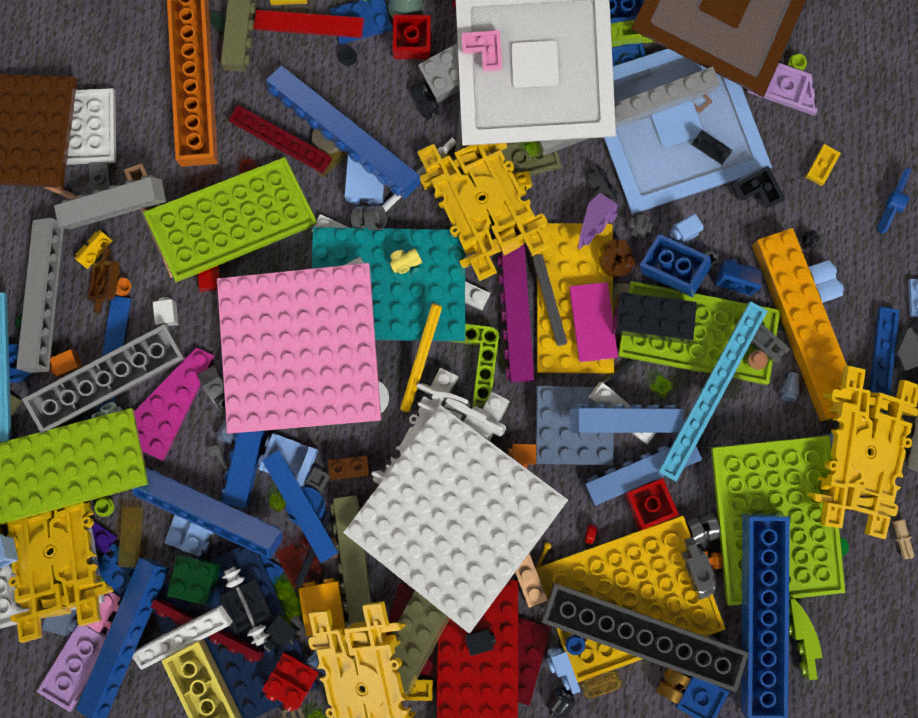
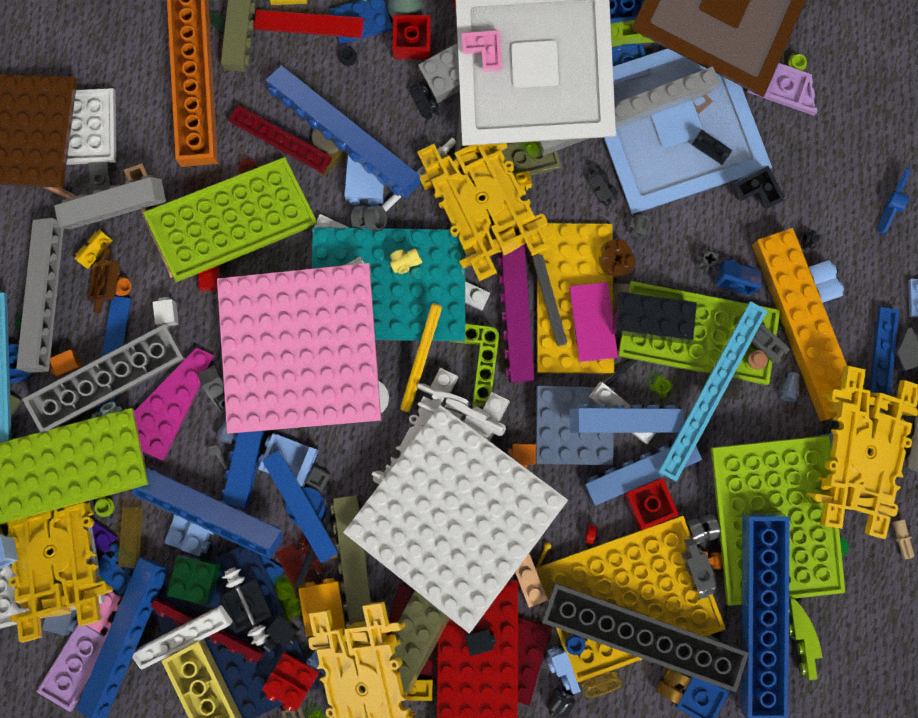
(277, 502): clear neon green plate -> none
(349, 468): reddish brown brick -> none
(598, 215): medium lavender slope -> none
(675, 265): blue brick -> none
(686, 229): light blue brick -> none
(823, 165): yellow plate -> none

